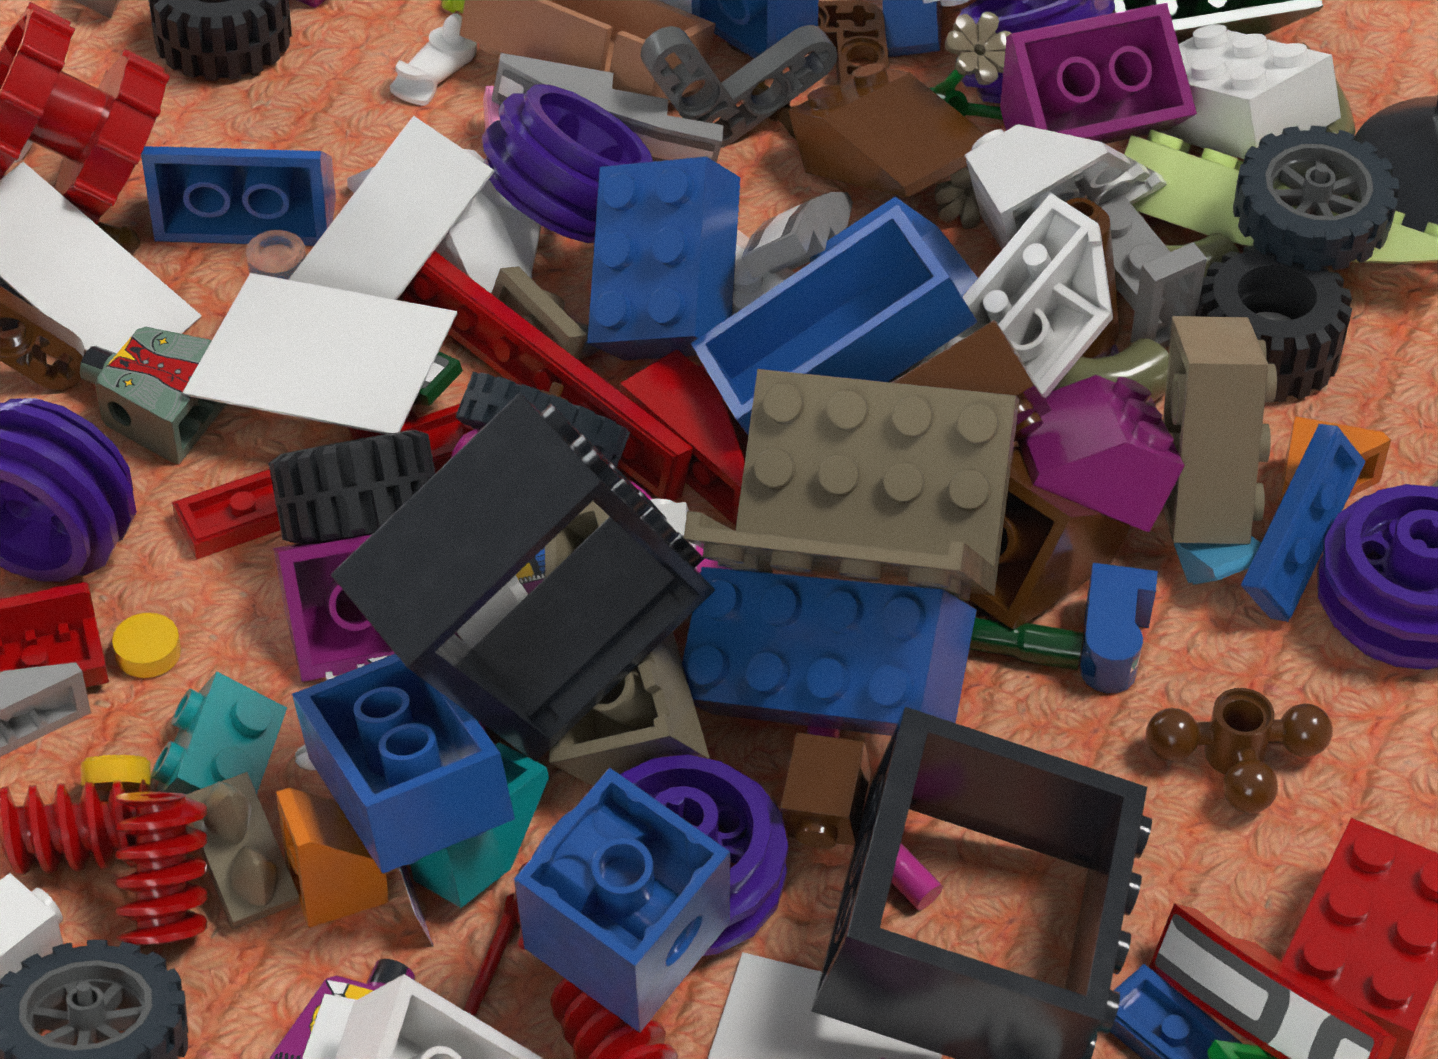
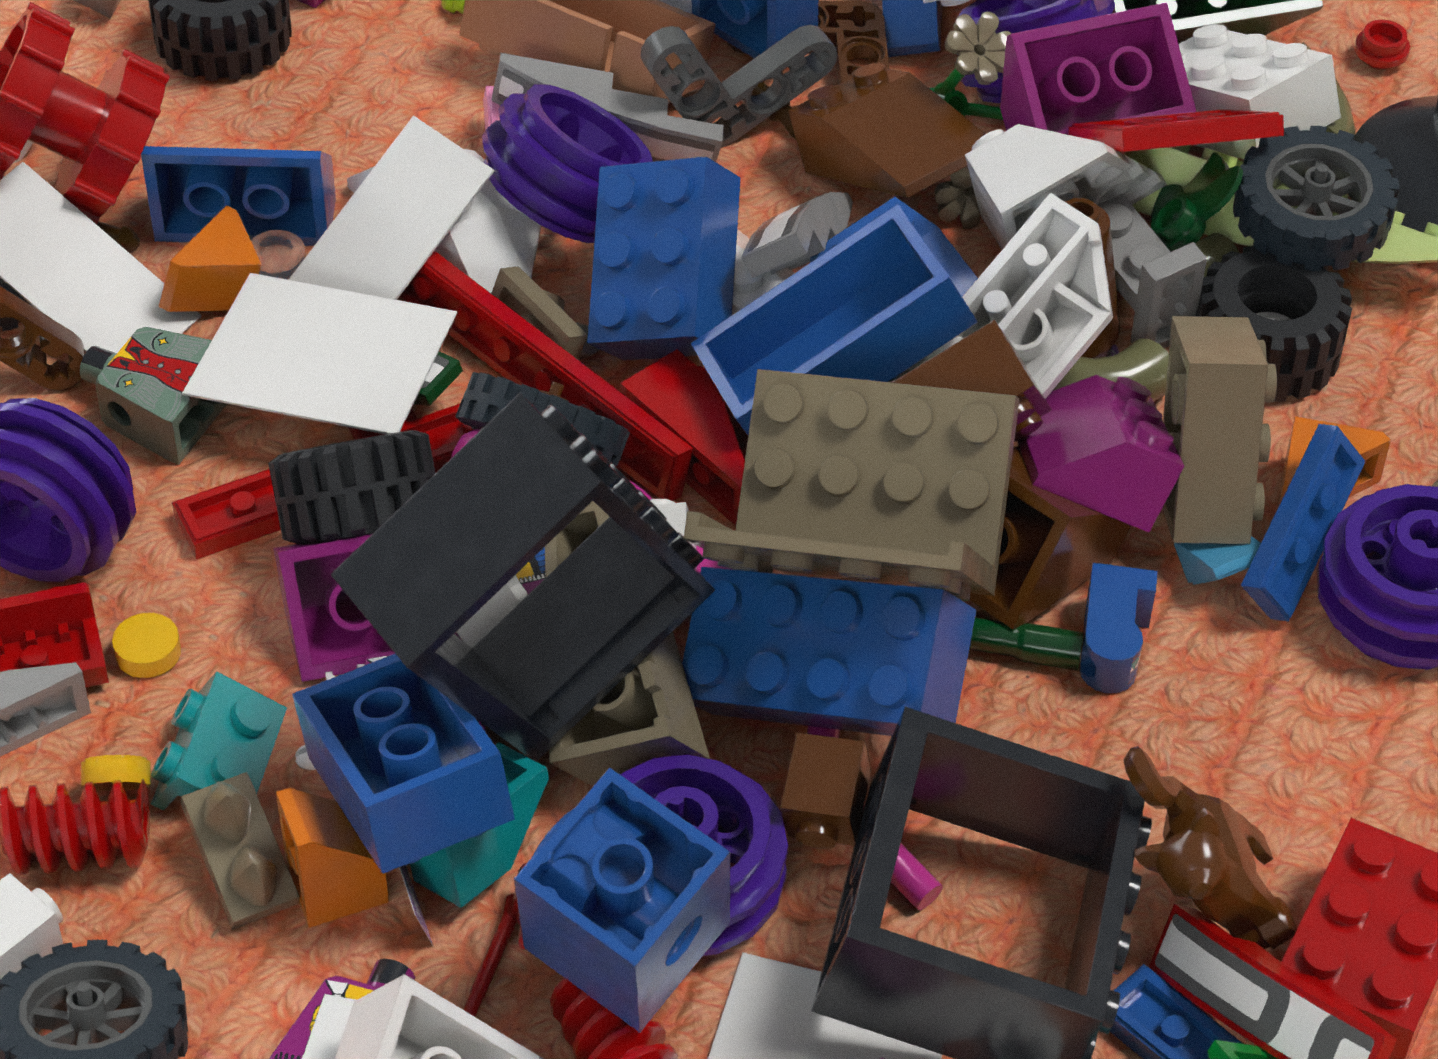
(162, 867): red piece -> none
(211, 267): none -> orange slope
(435, 62): white piece -> none
(1181, 129): none -> red tile
(1182, 211): none -> dark green plate
(1210, 857): none -> reddish brown animal
(1238, 741): reddish brown piece -> none
(1382, 44): none -> red plate

